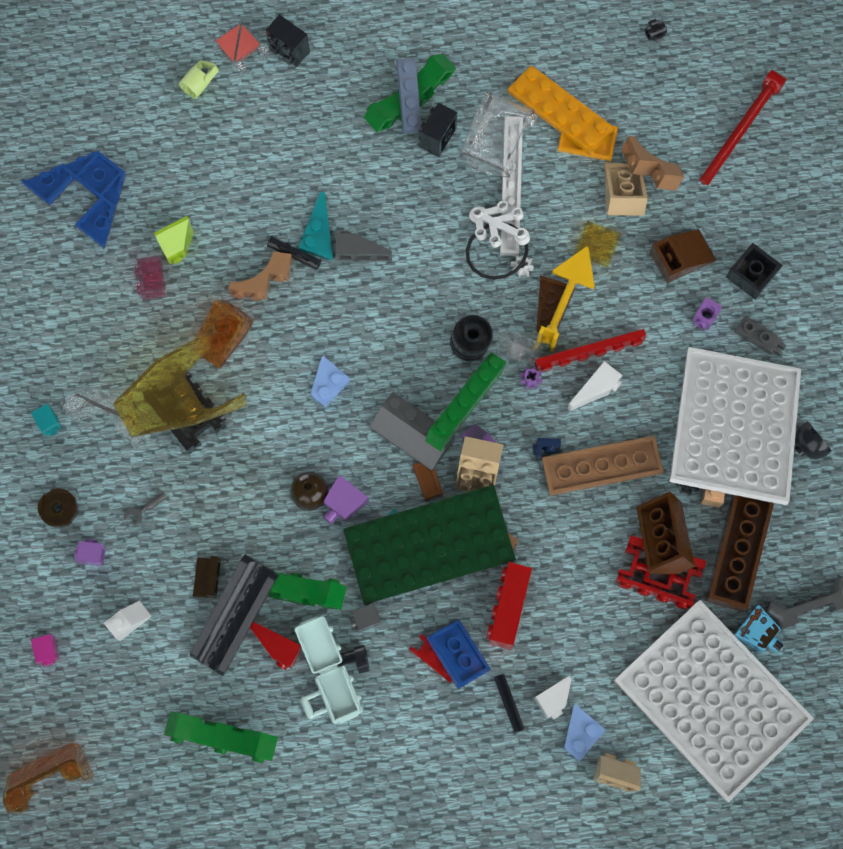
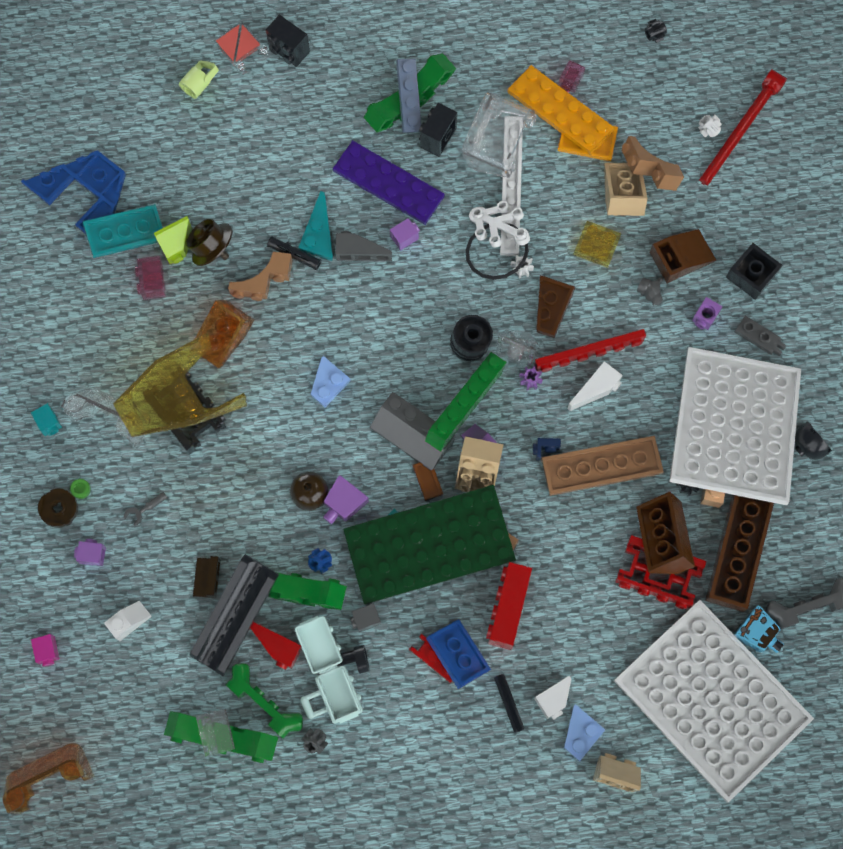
(80, 488): none -> bright green tile
(122, 230): none -> teal plate
(209, 241): none -> dark brown piece
(215, 732): none -> clear panel
(240, 685): none -> green plate
(314, 741): none -> dark grey gear
(320, 560): none -> blue gear
(388, 182): none -> dark purple plate
(404, 233): none -> medium lavender brick
(571, 76): none -> clear pink brick
(576, 271): yellow piece -> none
(651, 290): none -> dark grey animal
(710, 126): none -> white gear

